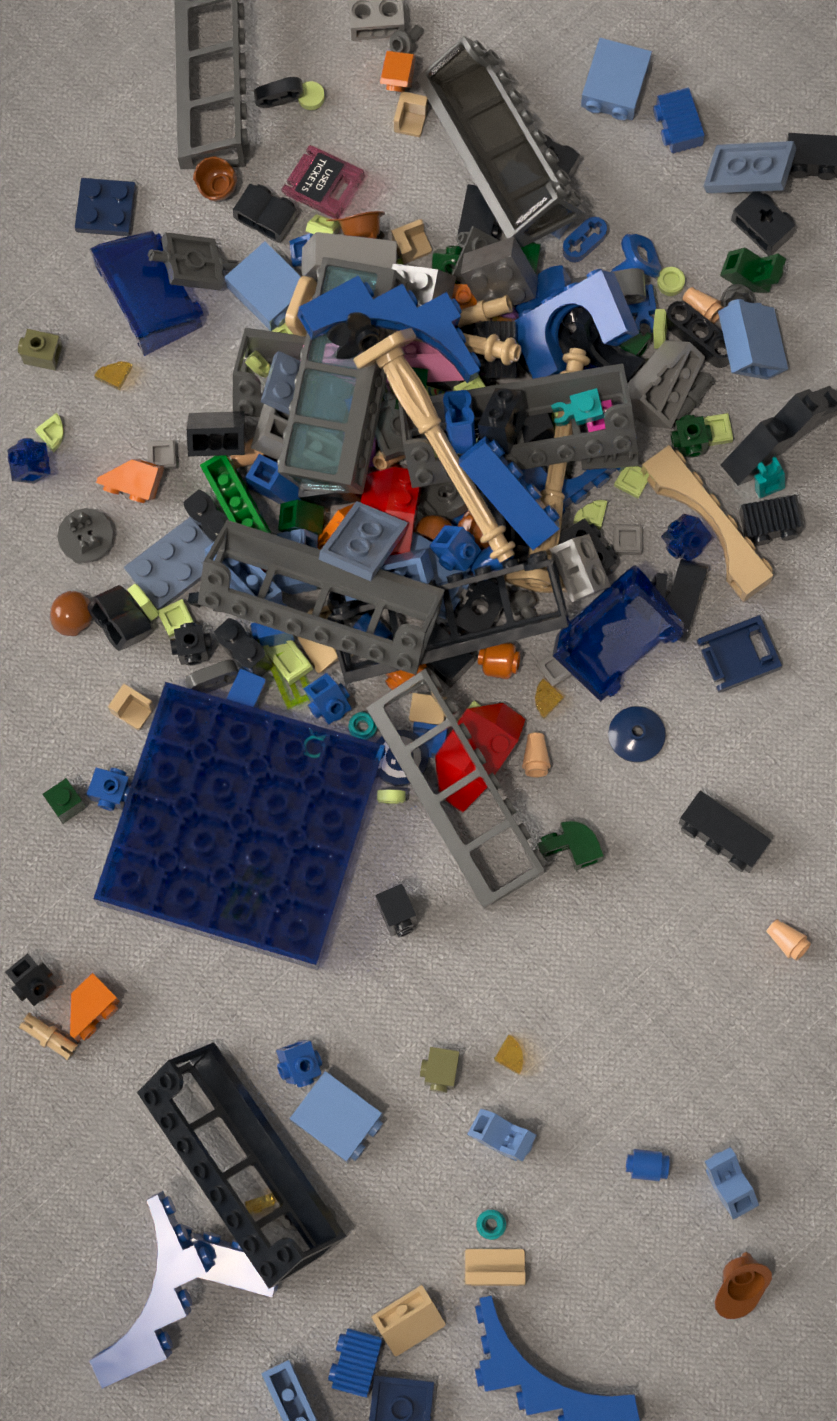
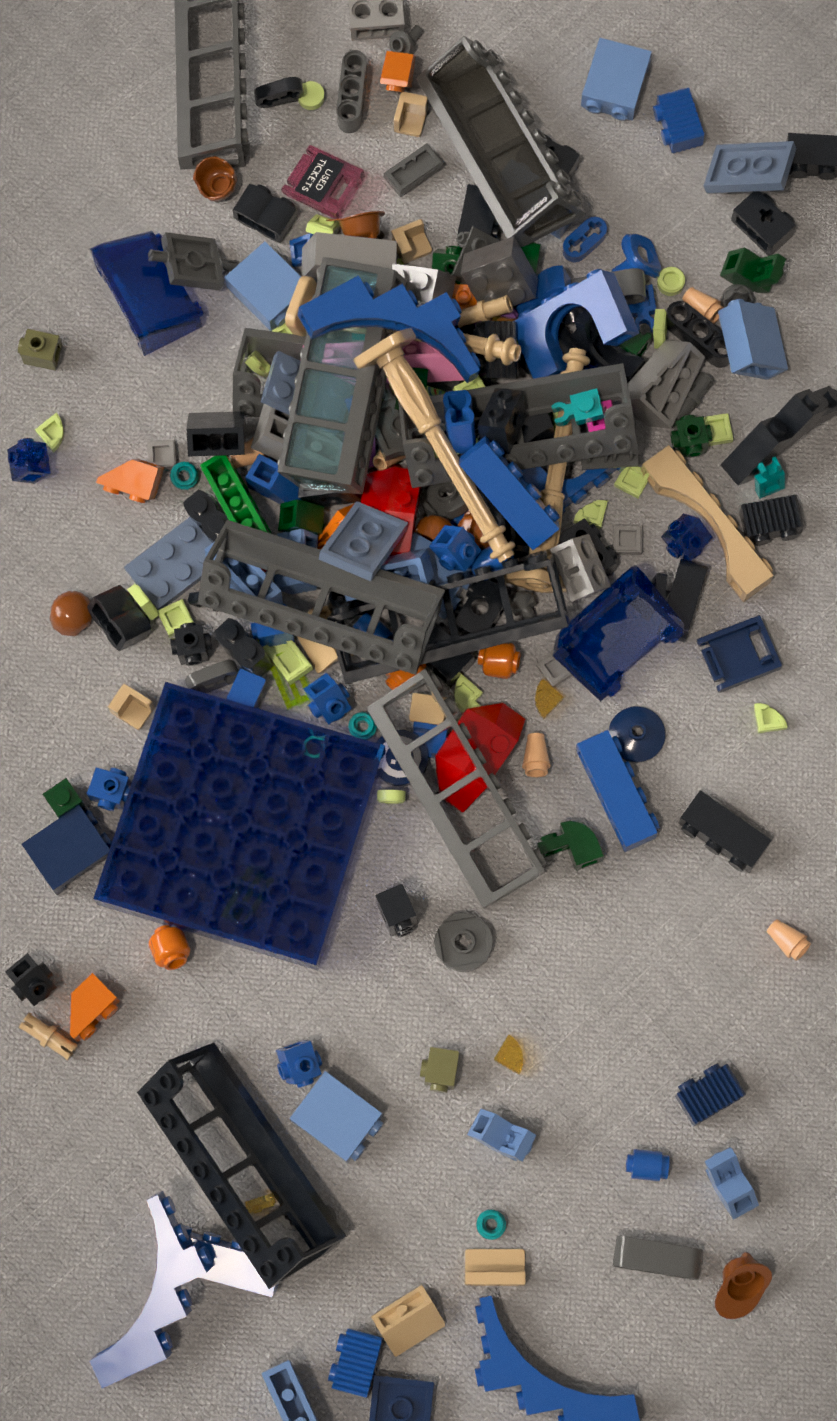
(67, 848): none -> dark blue panel
(90, 547): dark grey plate -> none
(105, 207): dark blue plate -> none
(114, 374): clear yellow tile -> none
(169, 947): none -> orange head
(184, 467): none -> teal plate
(353, 335): black plate -> none
(356, 80): none -> dark grey beam
(413, 170): none -> dark grey plate
(465, 693): none -> yellowish green tile
(473, 929): none -> dark grey plate
(617, 791): none -> blue brick
(657, 1257): none -> dark grey beam
(709, 1094): none -> dark blue brick
(768, 719): none -> yellowish green tile

